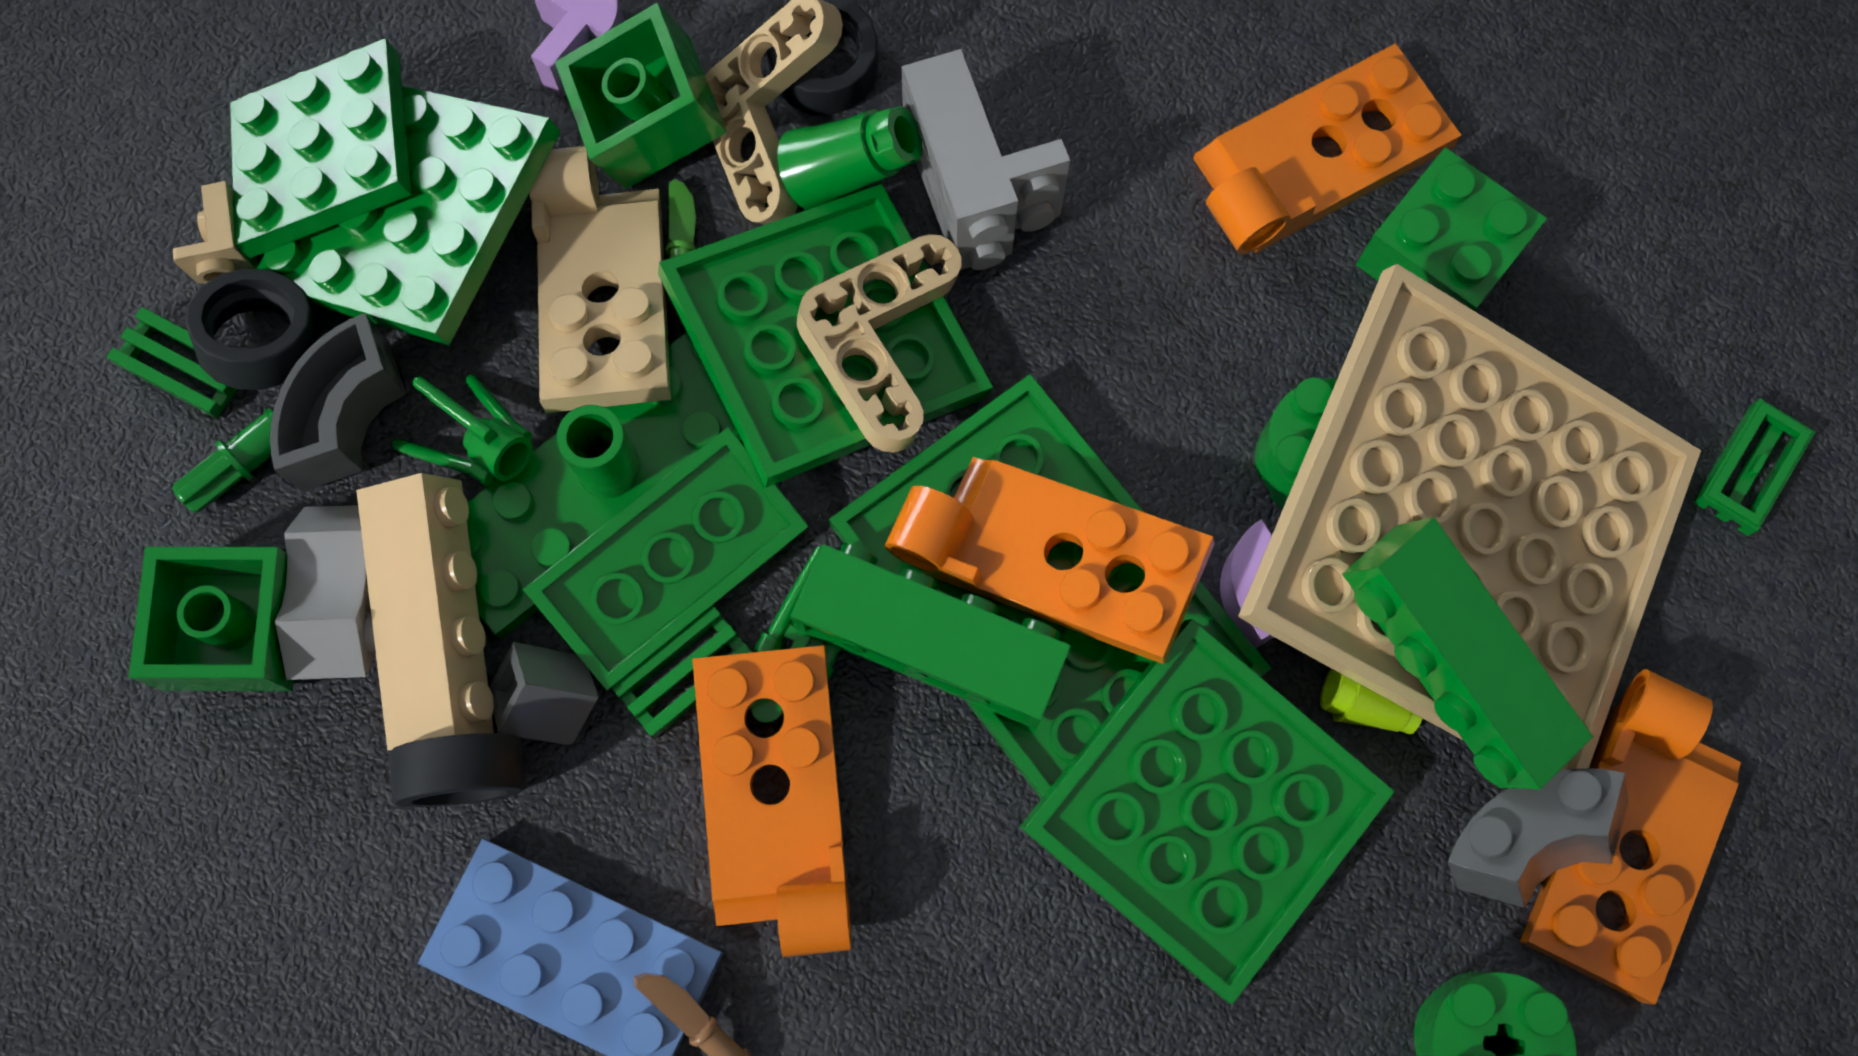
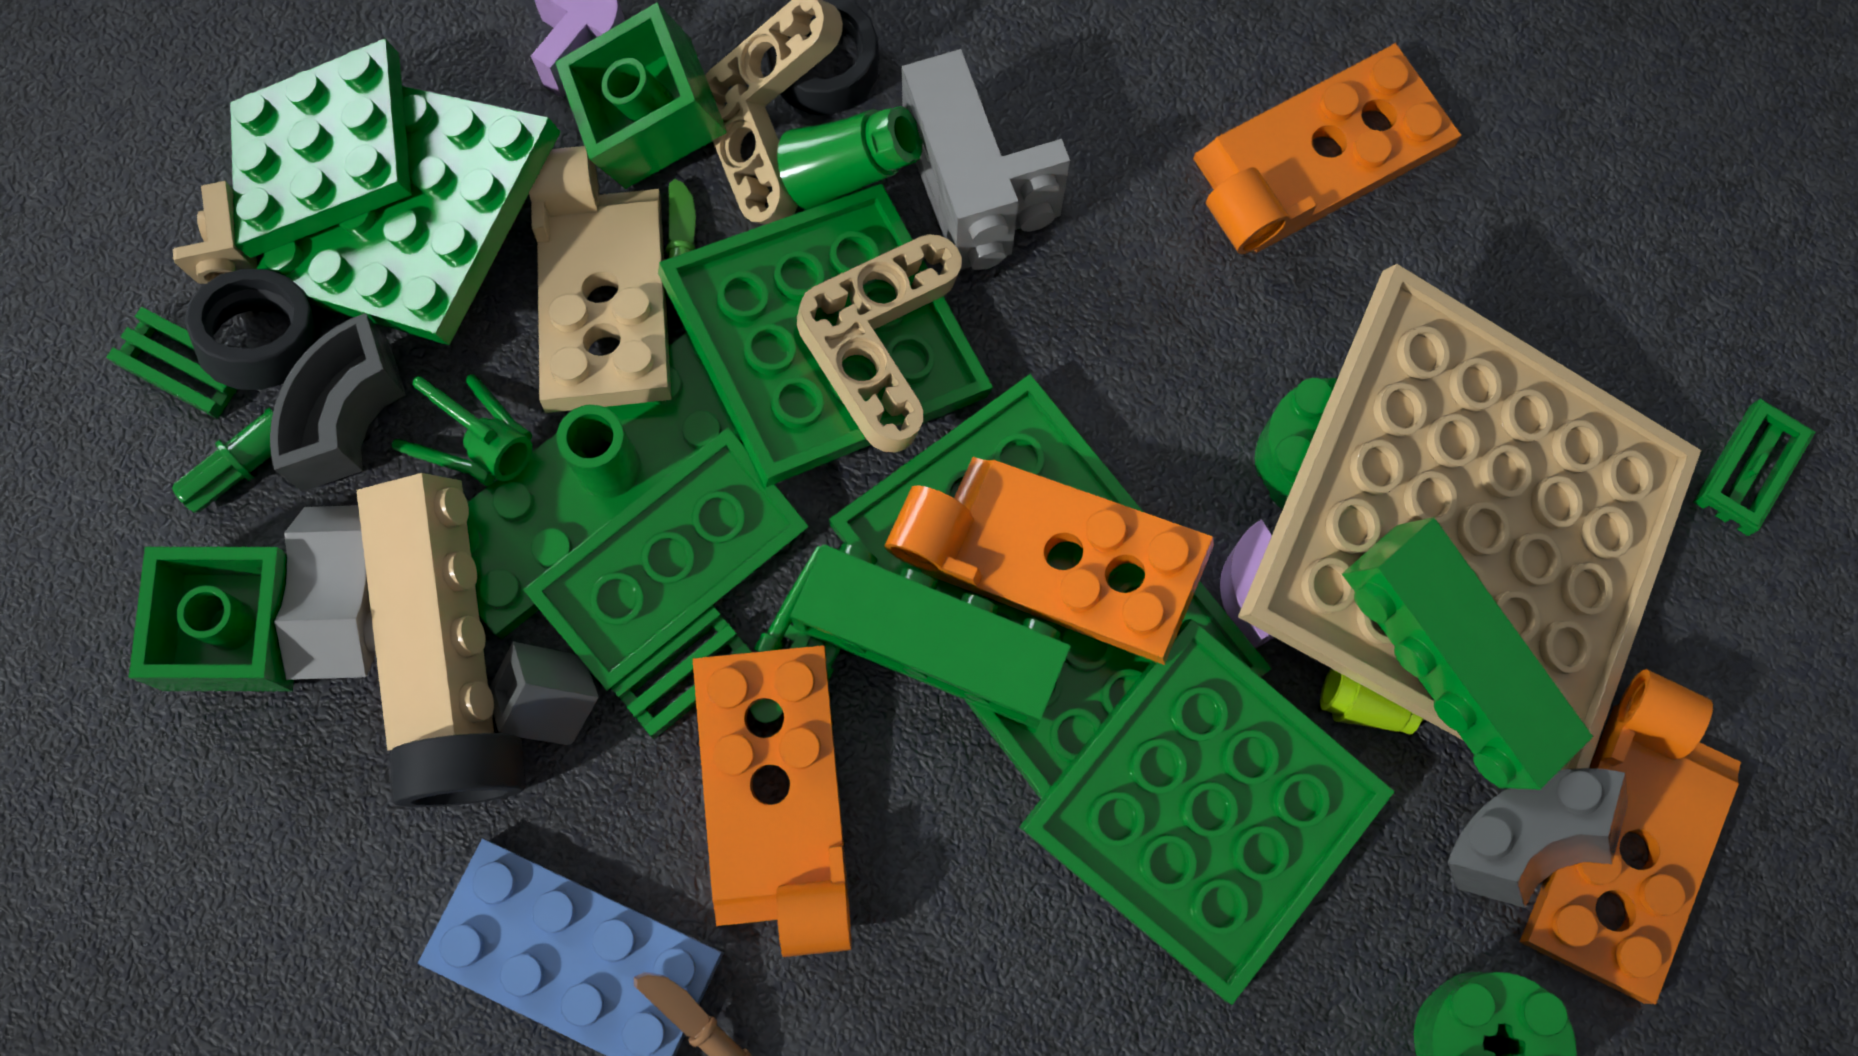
(1453, 231): green brick -> none

